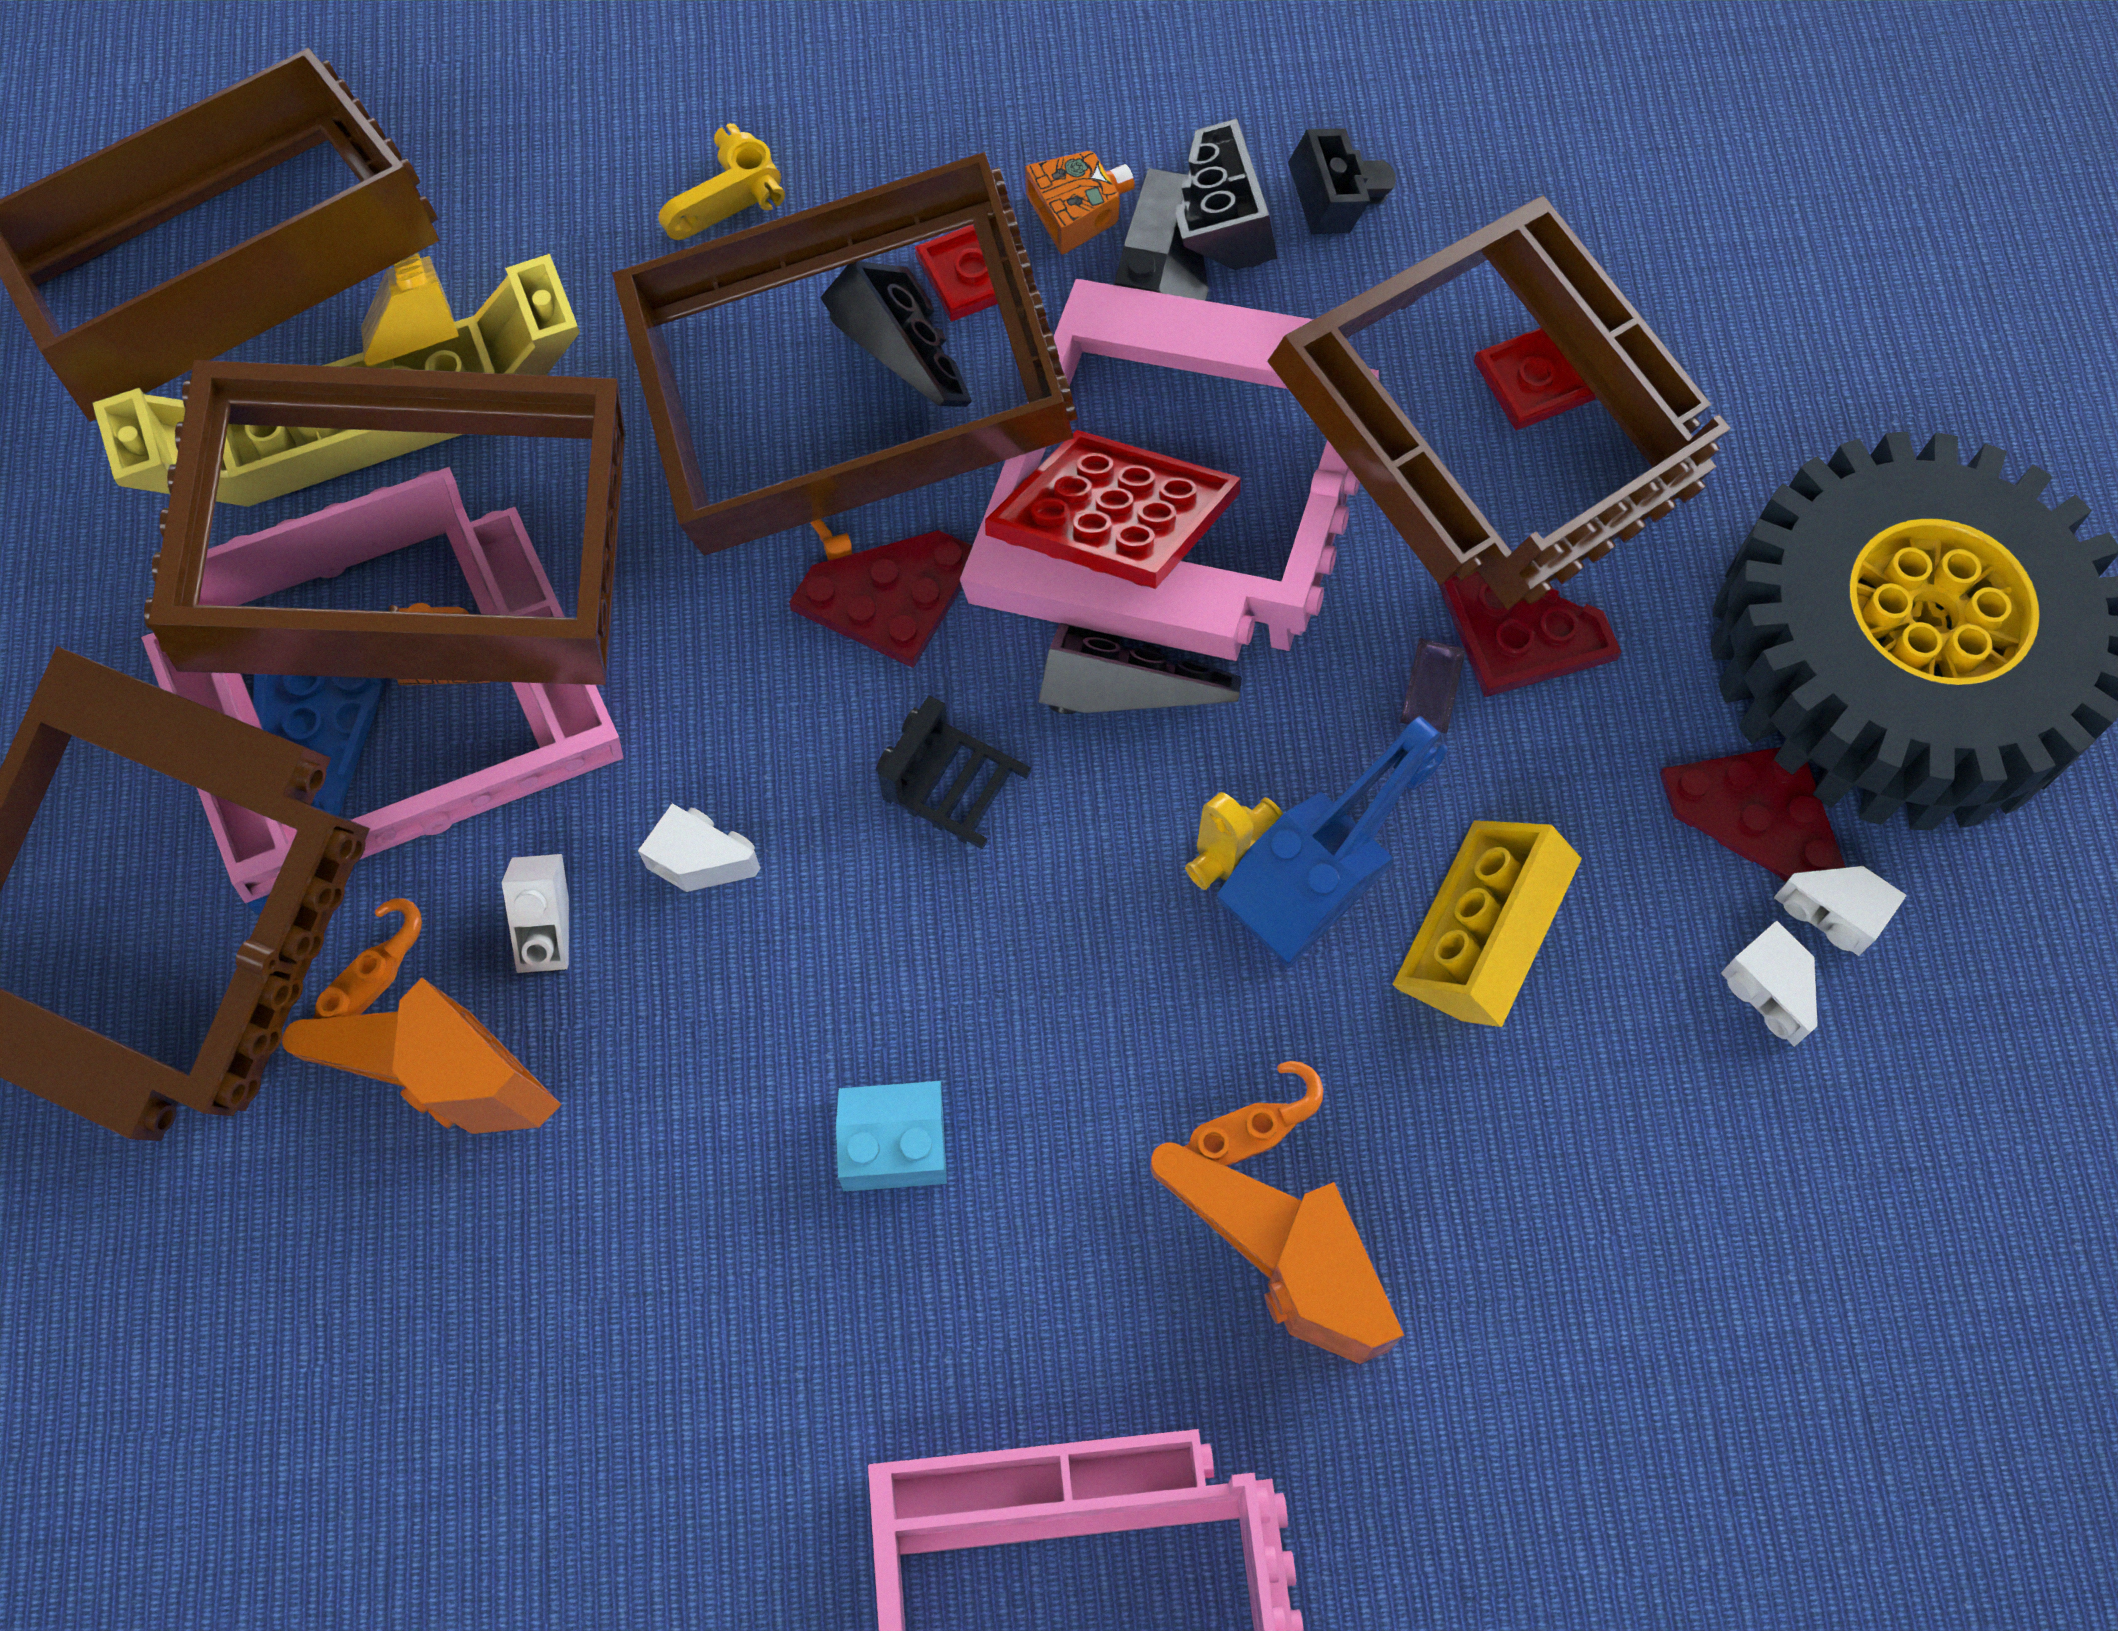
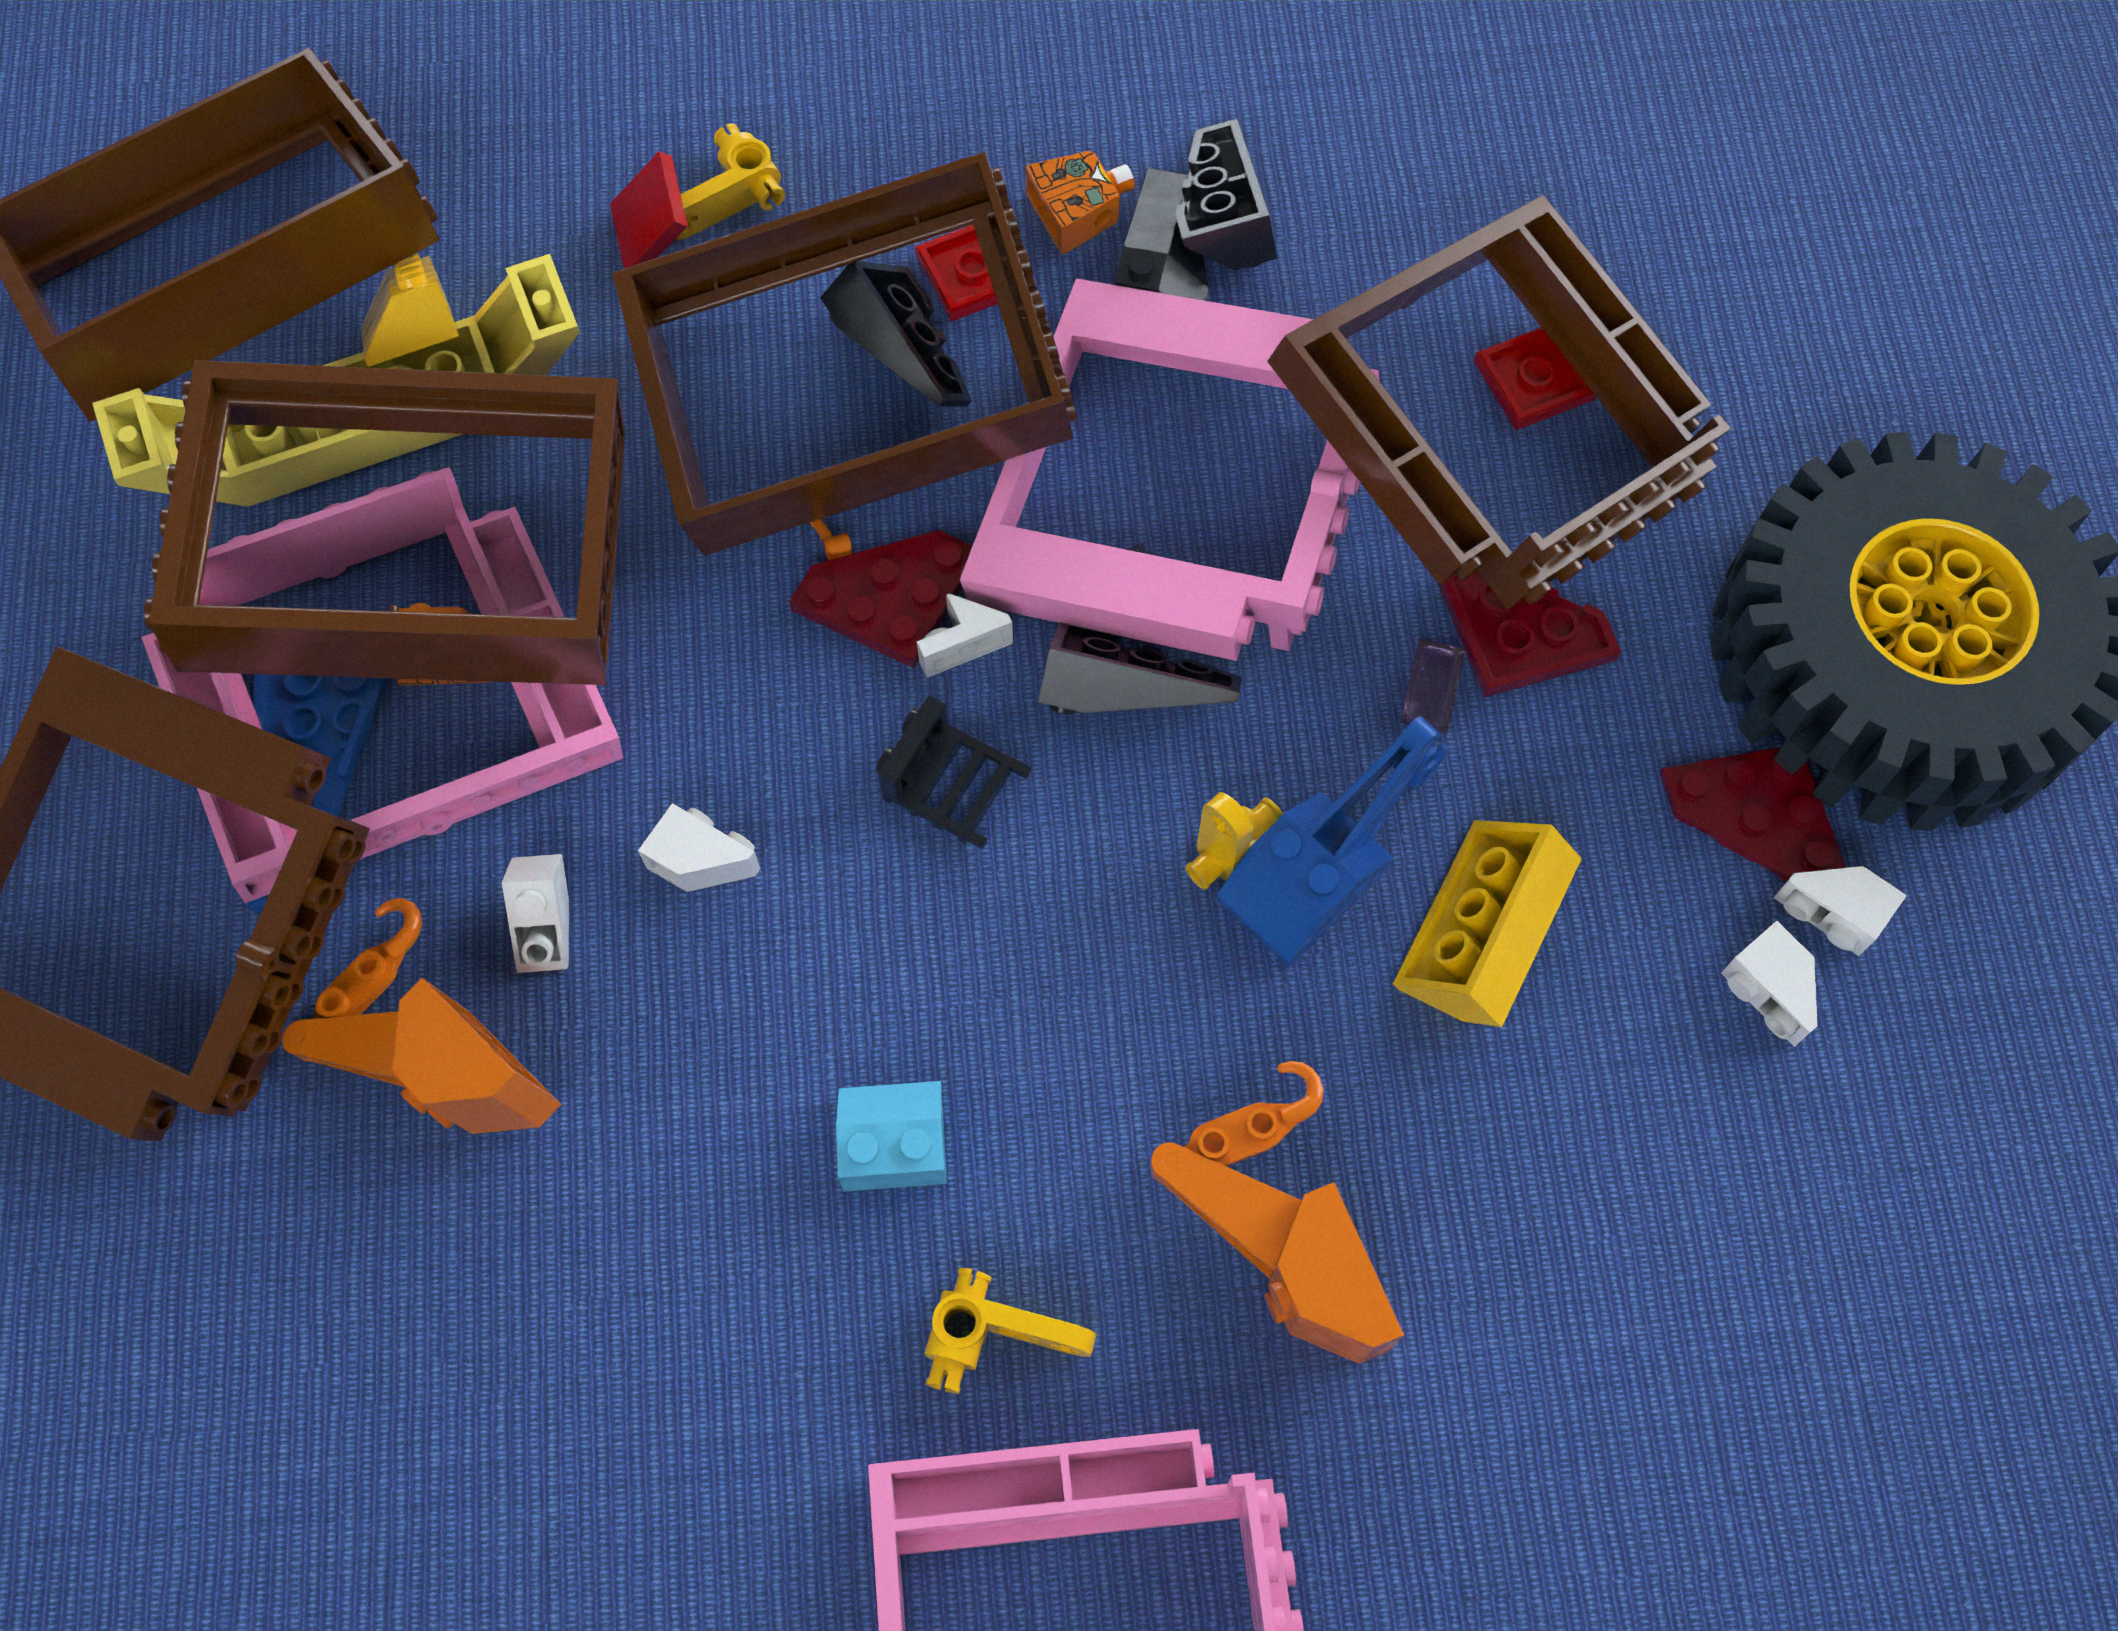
(649, 212): none -> red tile
(954, 1354): none -> yellow piece
(974, 634): none -> white slope
(1114, 508): red plate -> none
(1336, 181): black brick -> none

